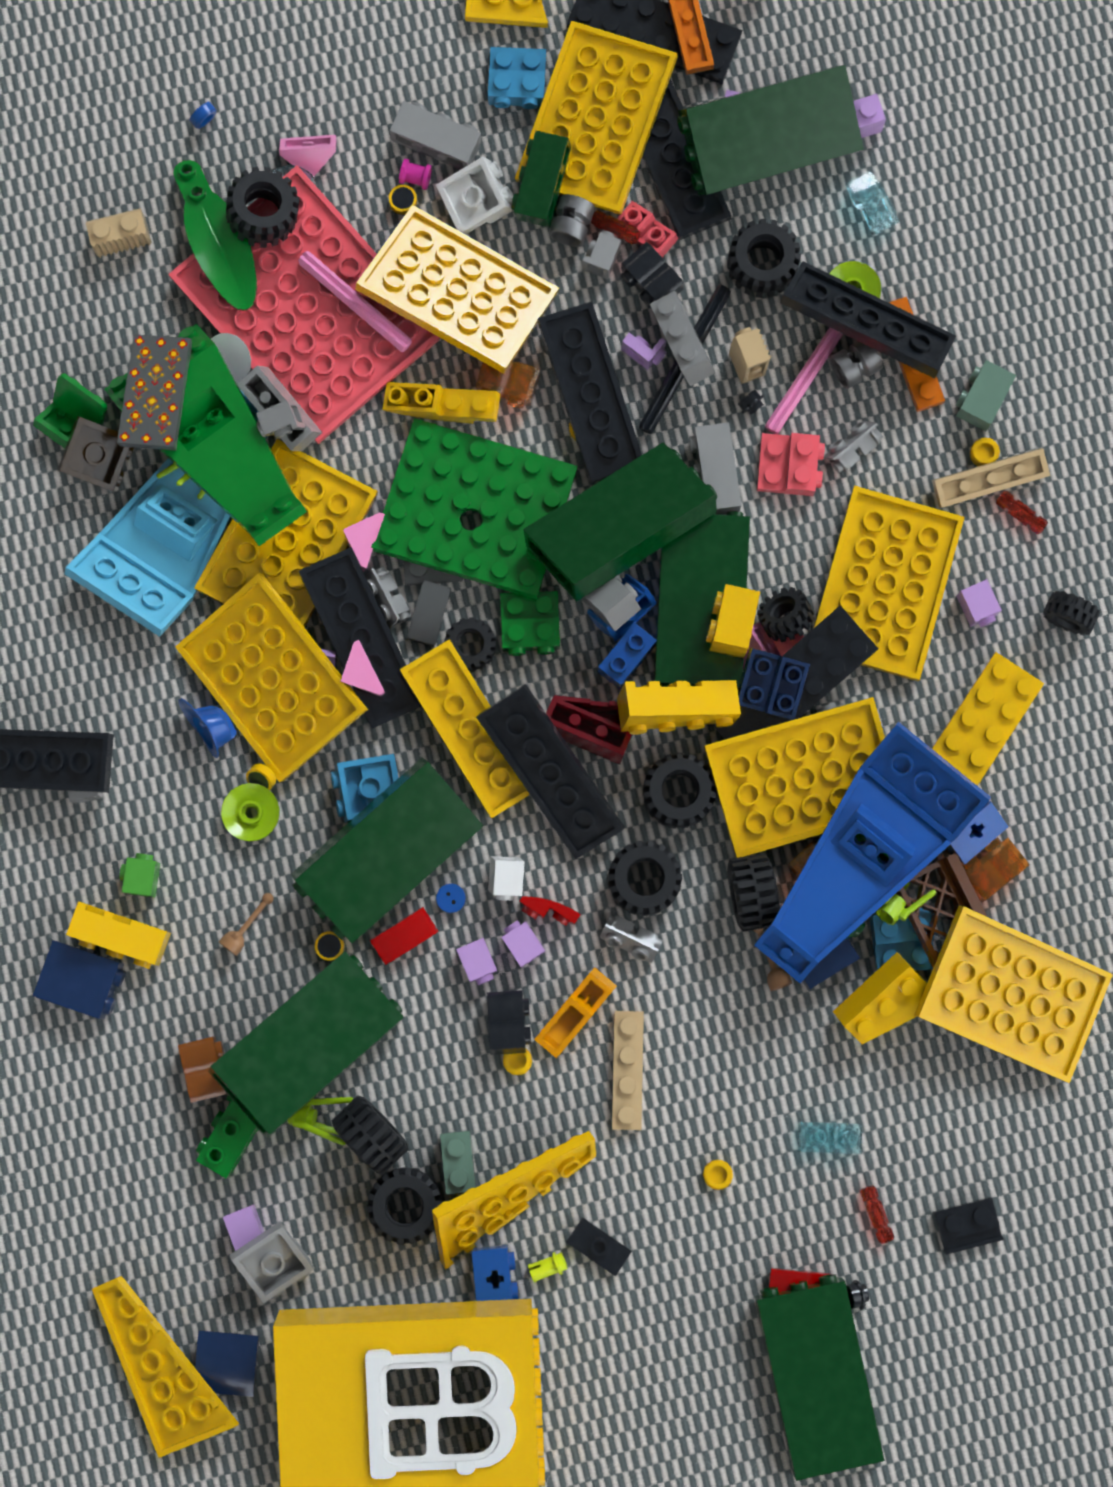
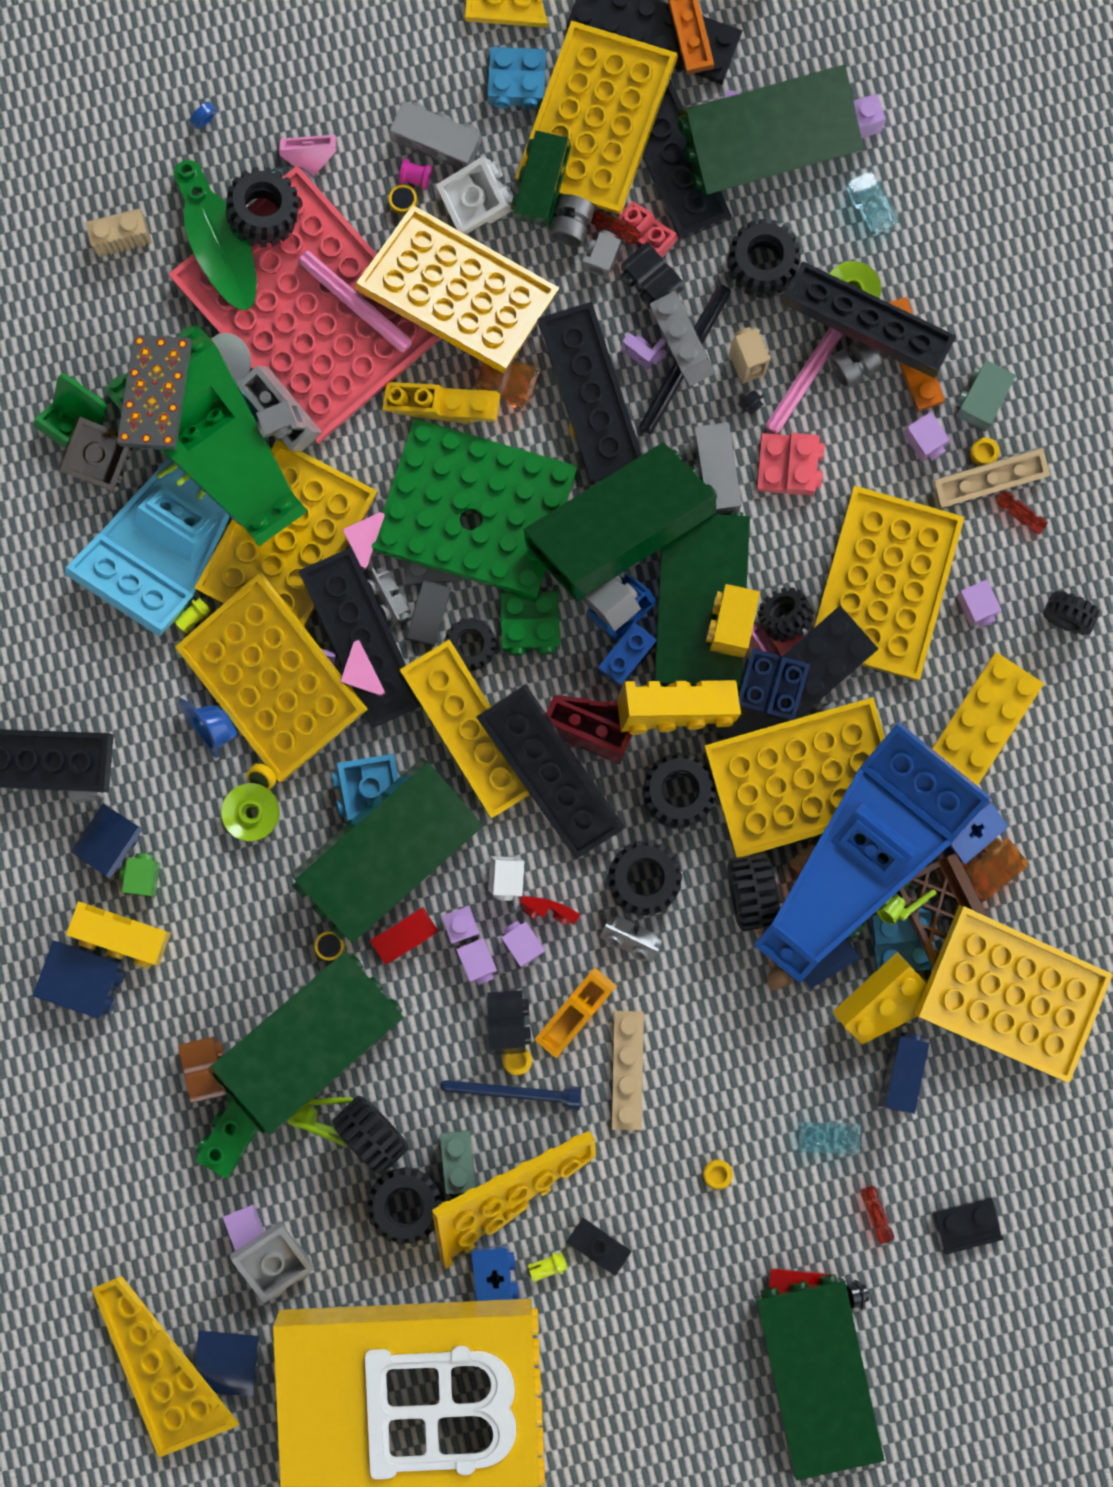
(107, 841): none -> dark blue slope
(192, 615): none -> neon yellow pin
(234, 940): medium nougat hinge -> none
(451, 898): blue tile -> none
(460, 925): none -> lavender brick
(568, 1097): none -> dark blue piece
(861, 437): light grey hinge -> none
(904, 1072): none -> dark blue brick
(927, 437): none -> lavender brick

